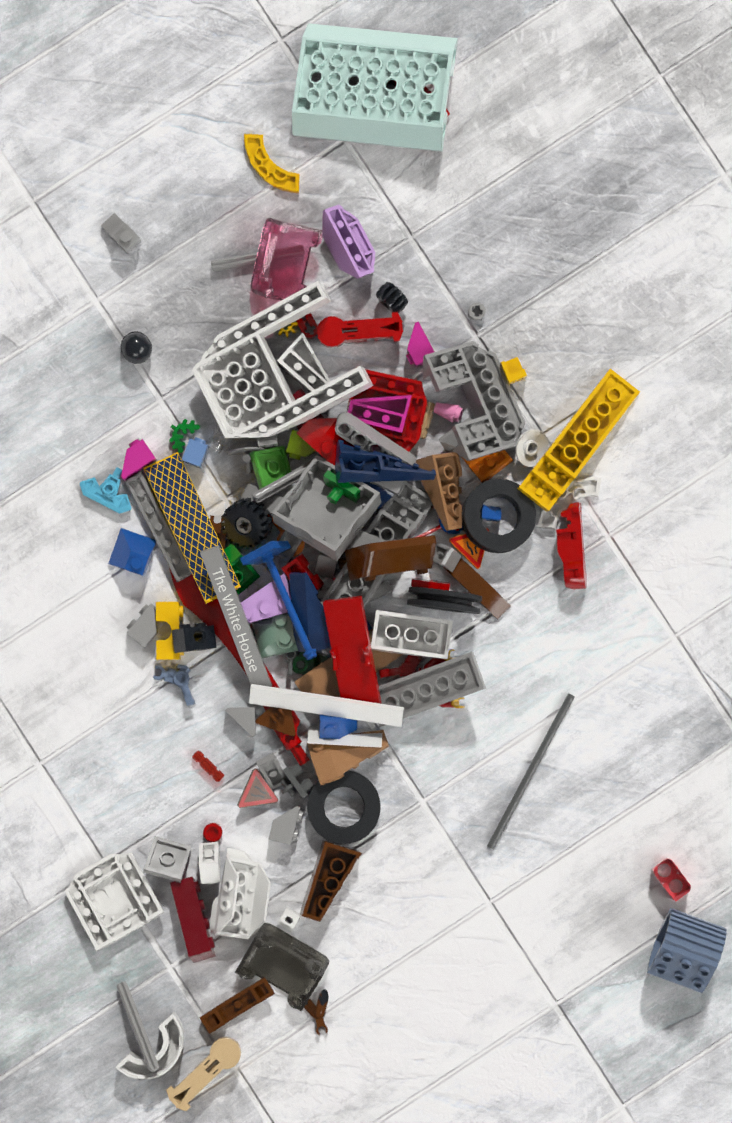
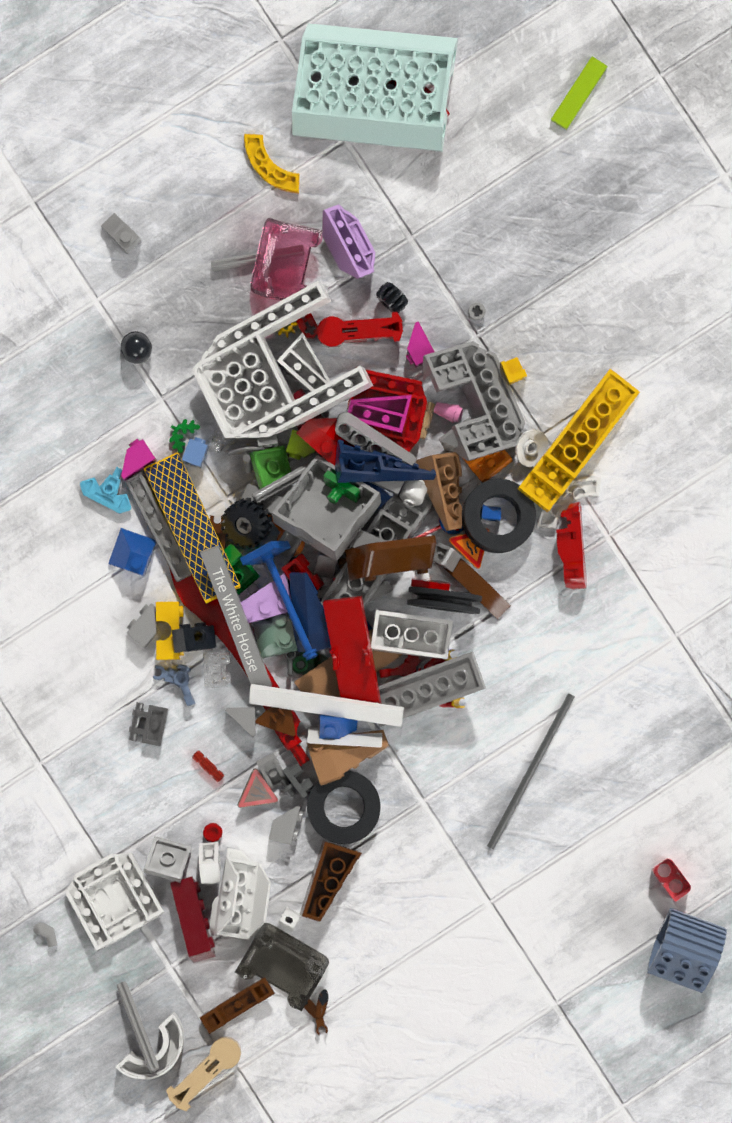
(46, 931): none -> light grey arm
(154, 724): none -> flat silver plate
(216, 668): none -> clear slope
(413, 492): none -> white head
(579, 93): none -> lime tile

